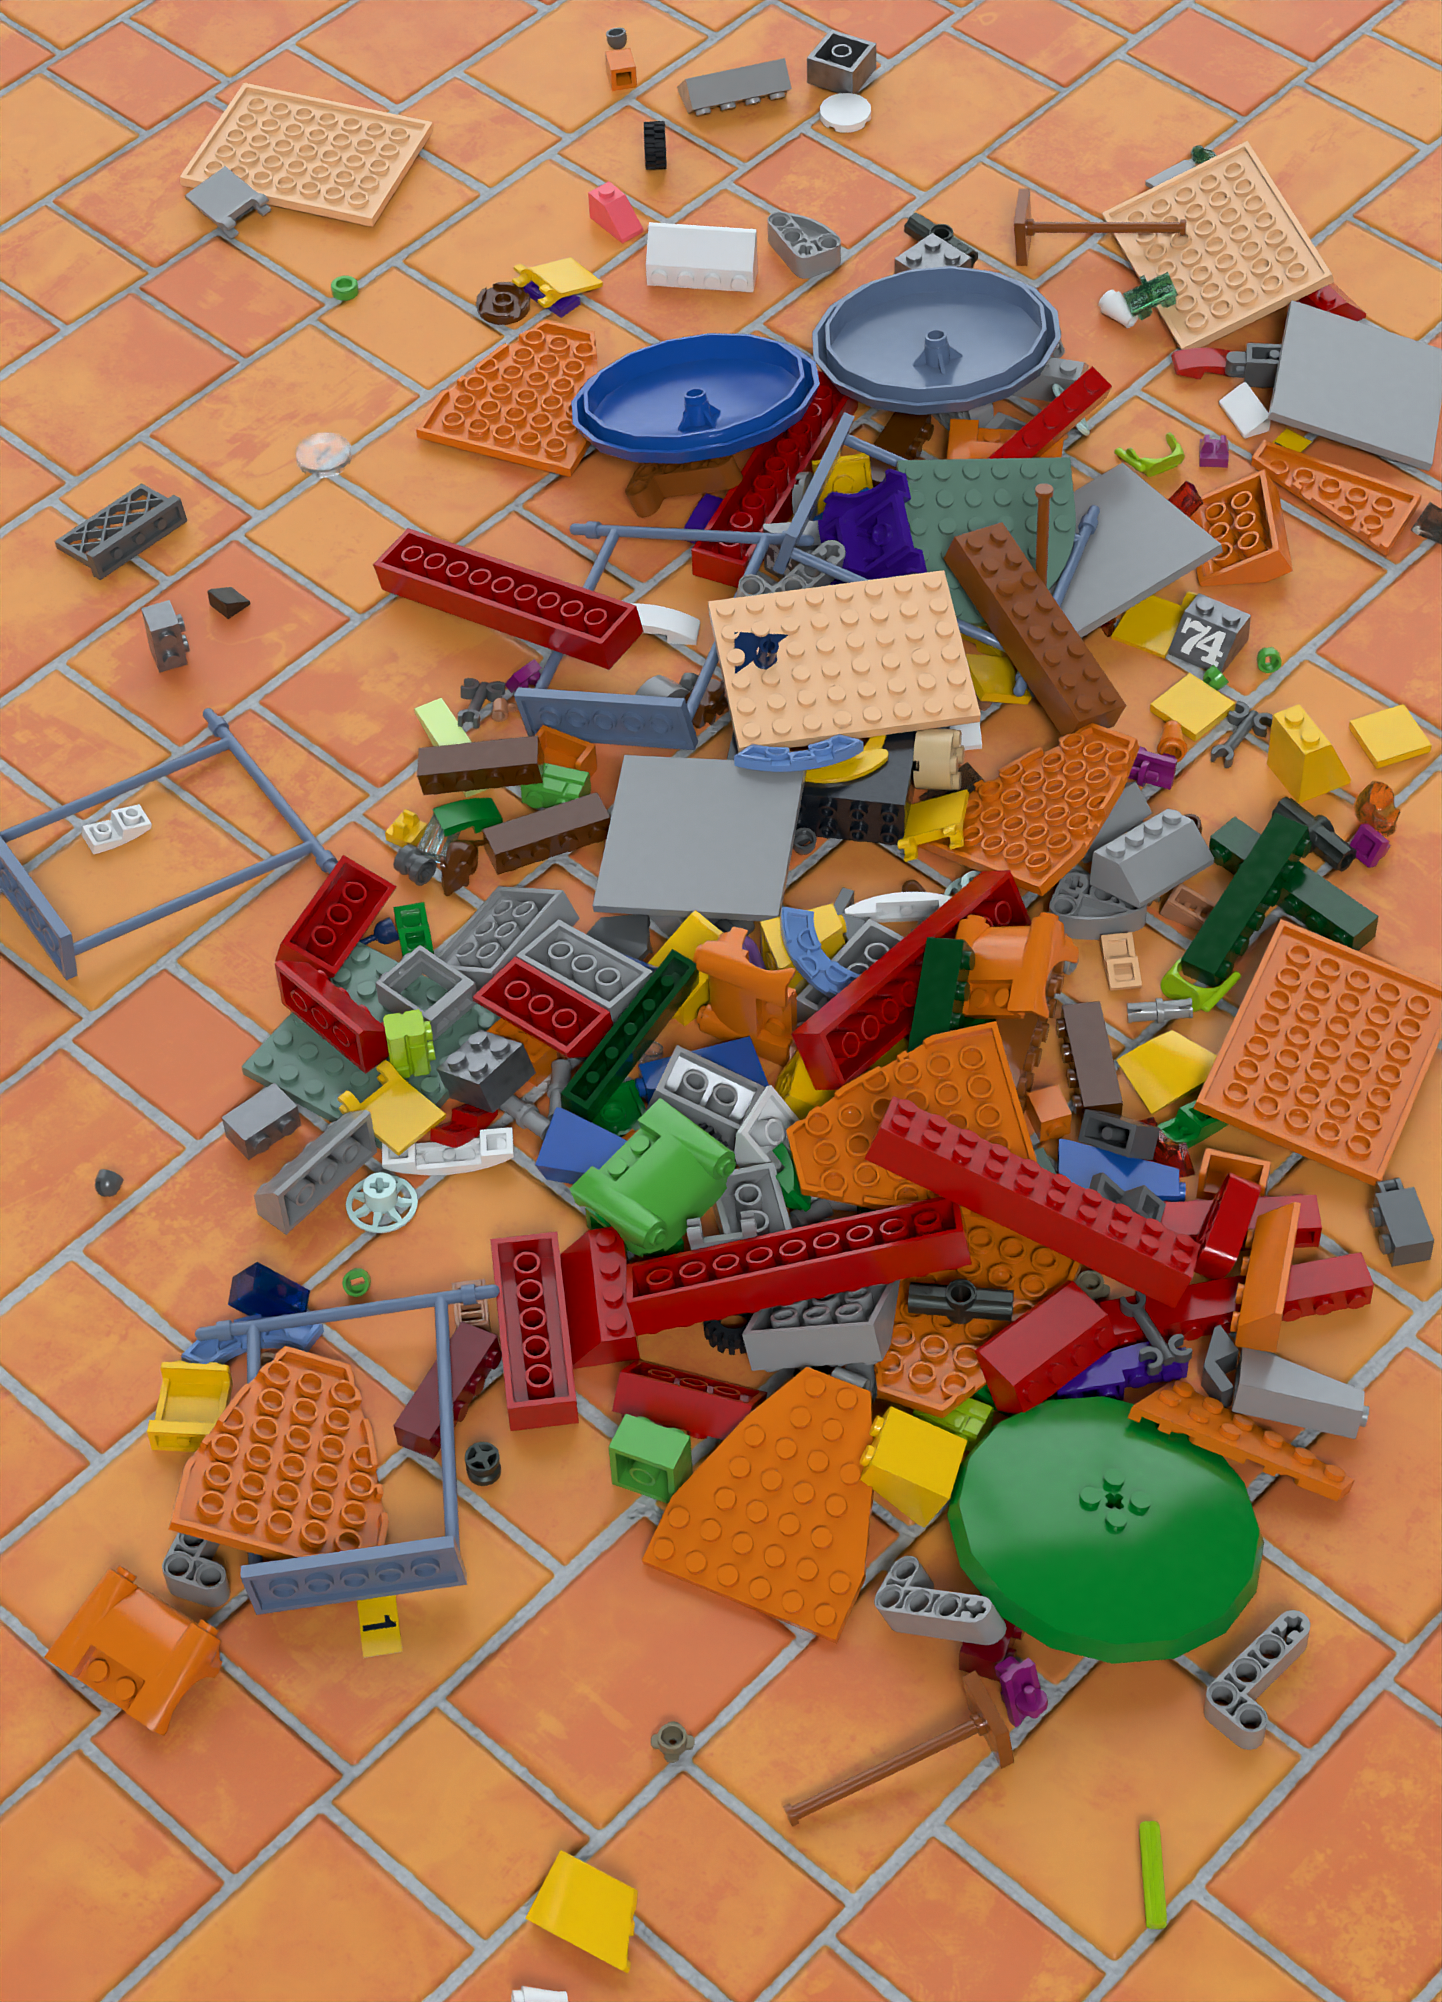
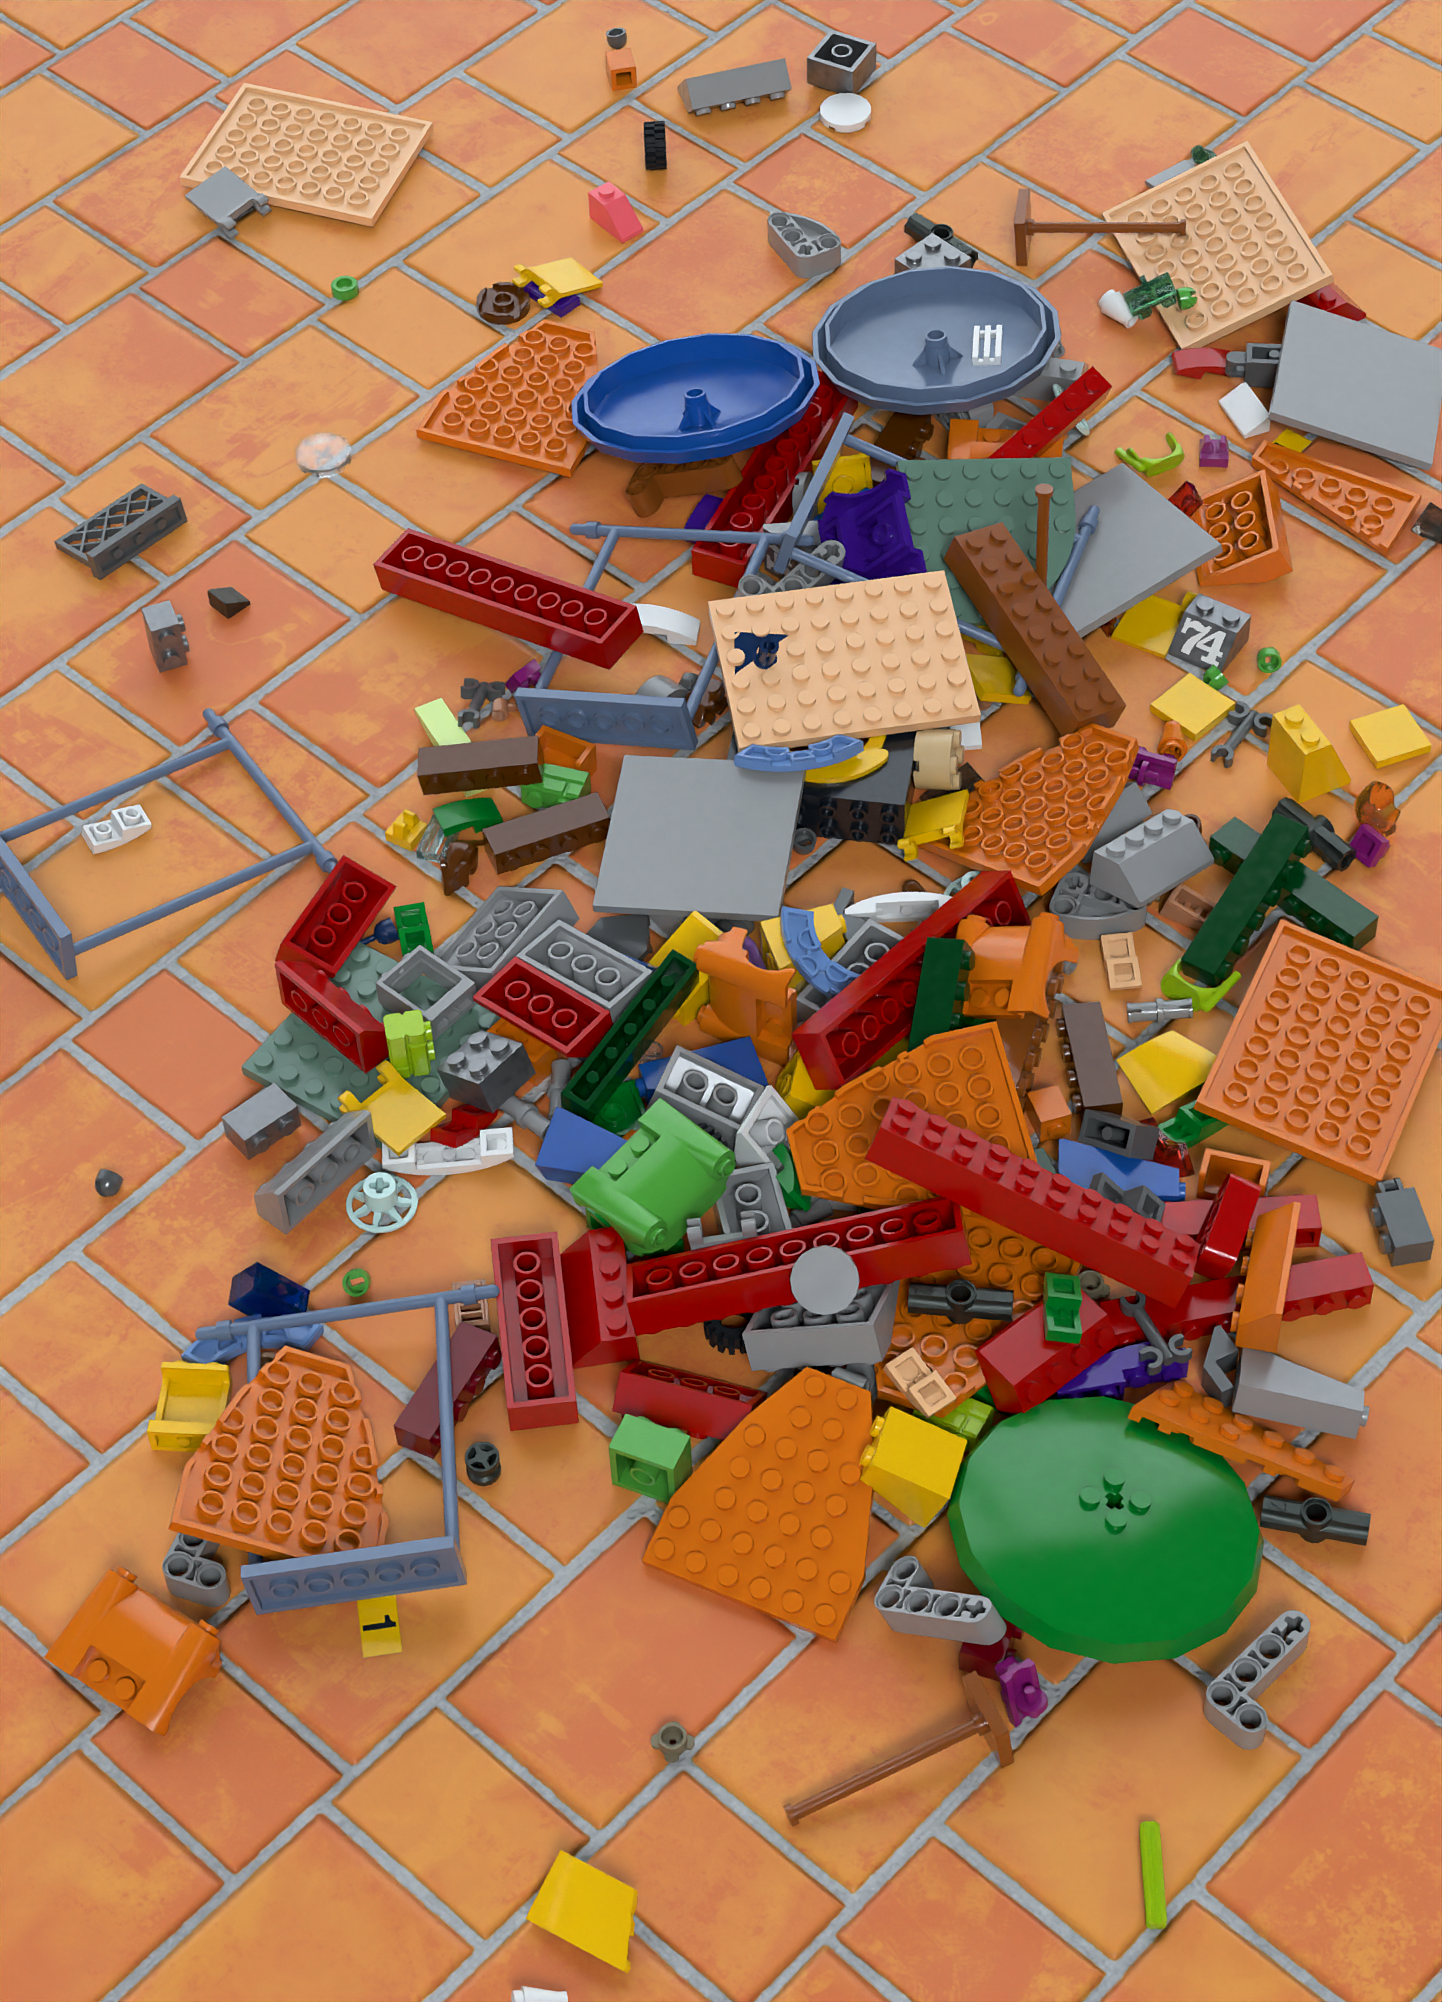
(412, 863): dark grey wheel -> none
(701, 257): white slope -> none
(824, 1280): none -> light grey tile
(918, 1384): none -> light nougat slope
(987, 334): none -> white tile
(1061, 1308): none -> green slope
(1184, 297): none -> bright green hinge
(1295, 1517): none -> pearl dark grey piece

